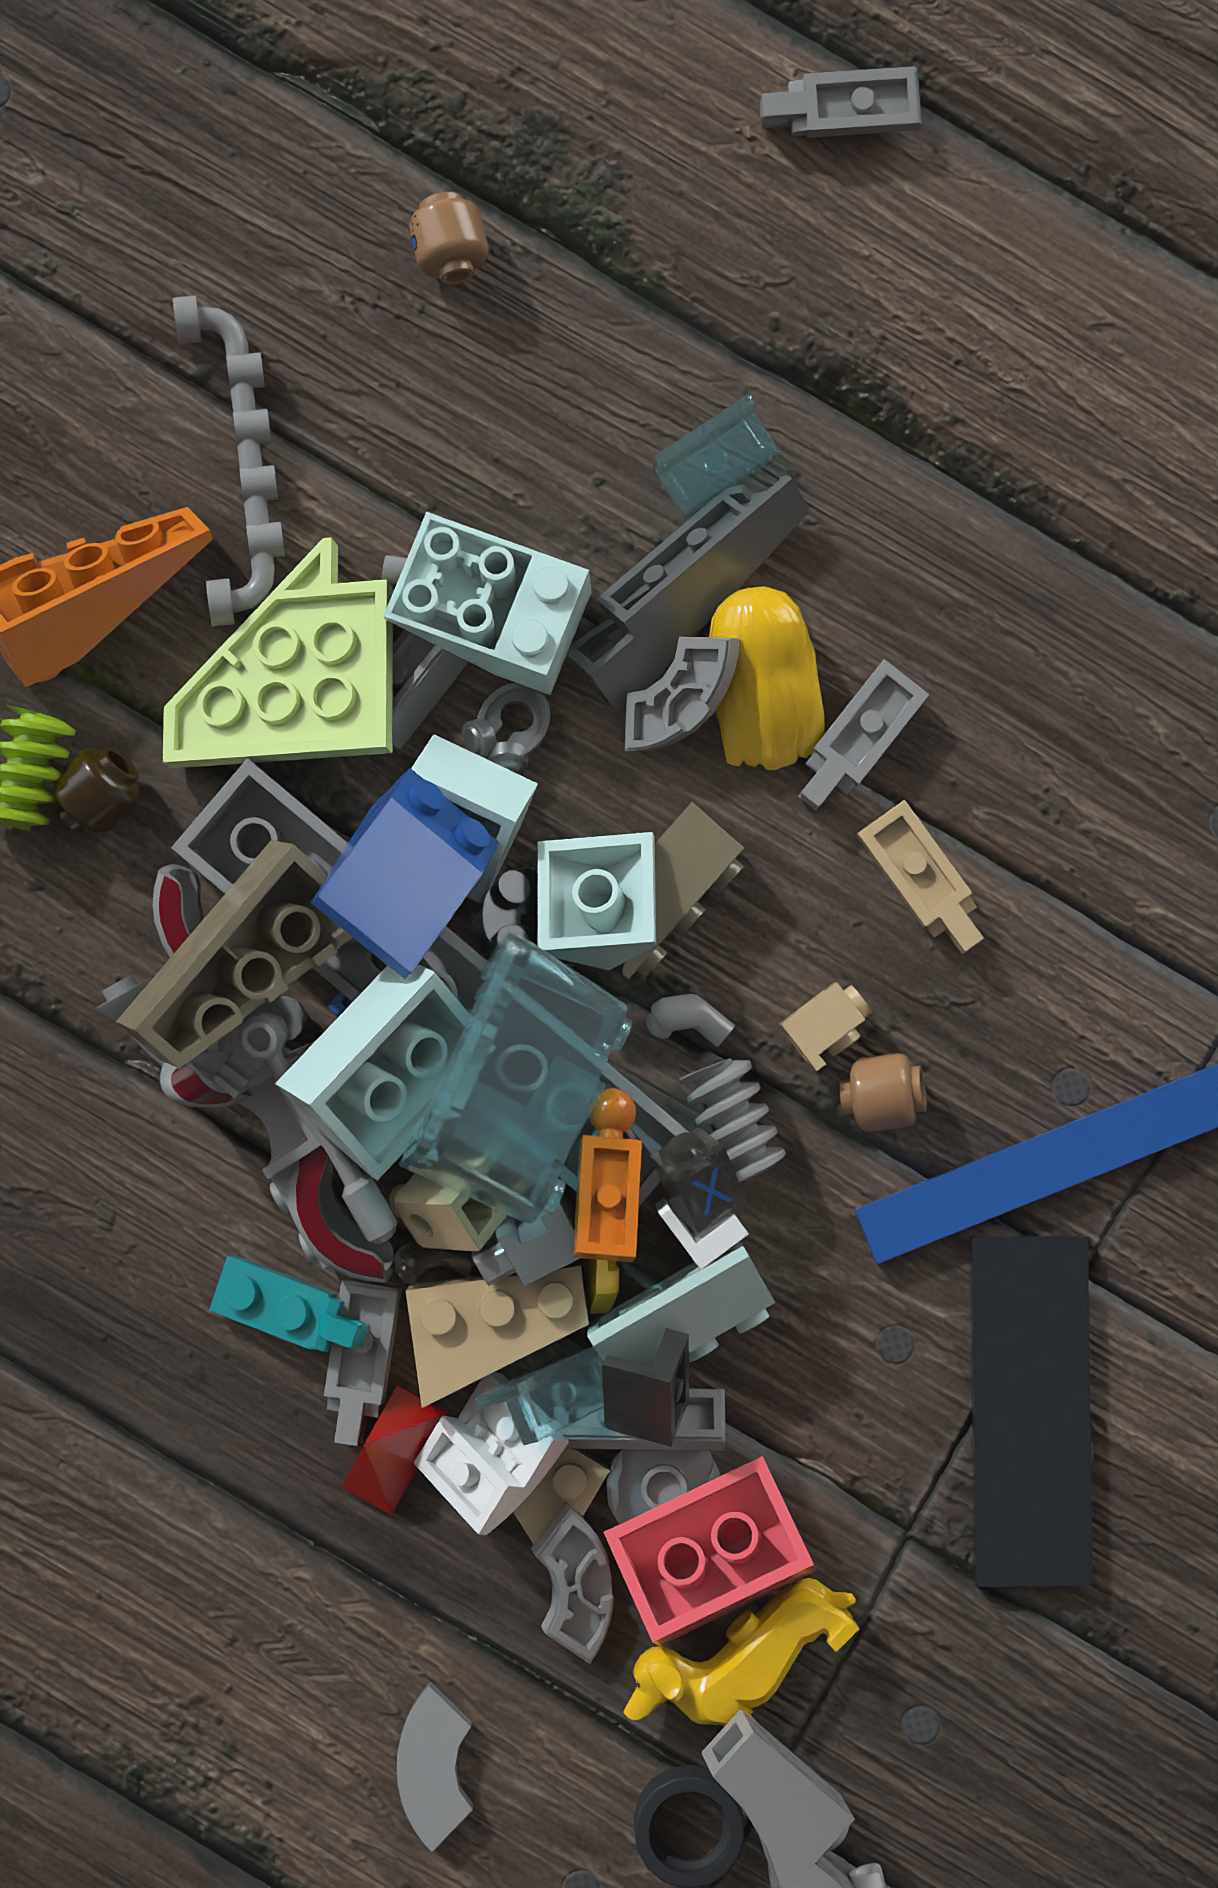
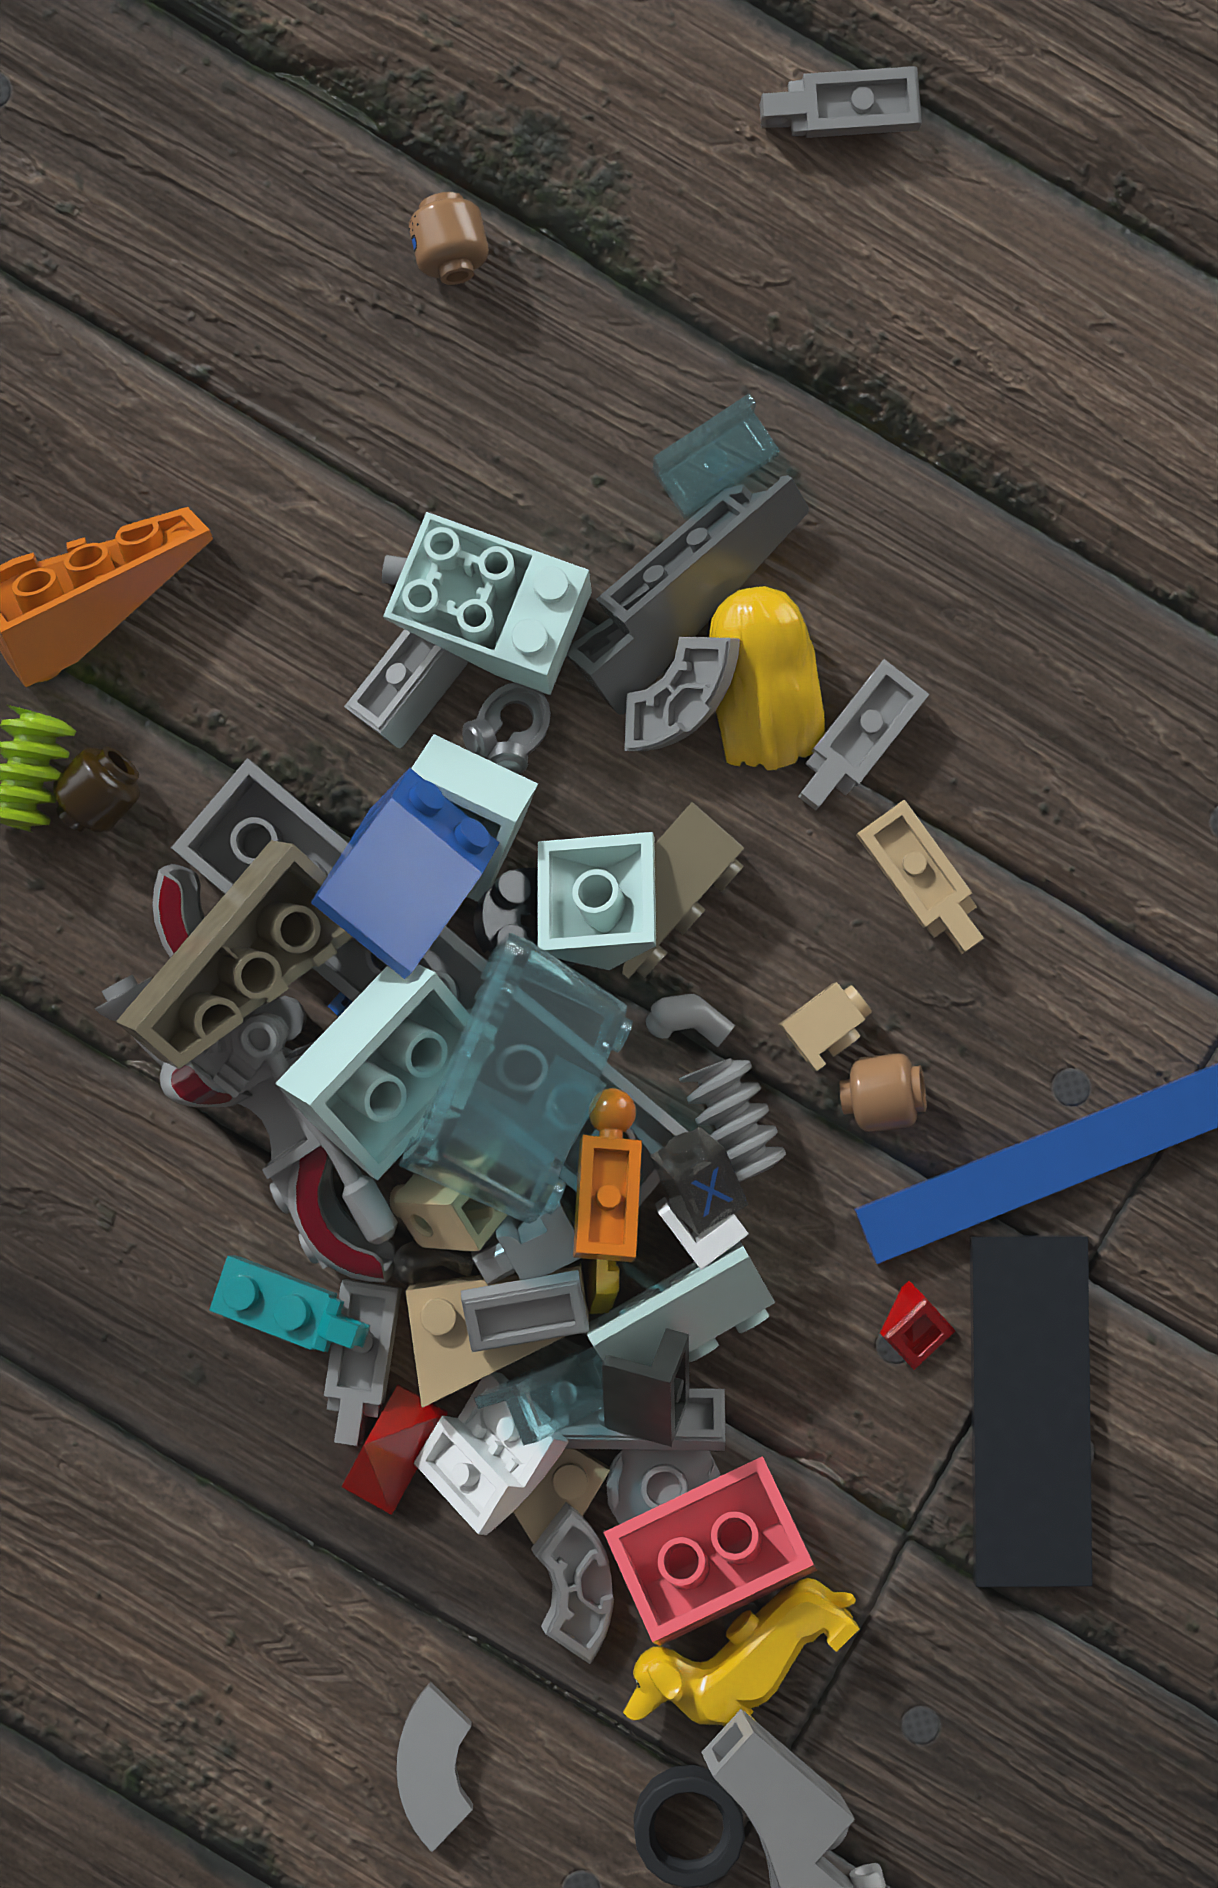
(251, 431): light grey bar -> none
(295, 678): yellowish green wing -> none
(524, 1311): none -> light grey tile
(915, 1326): none -> red slope

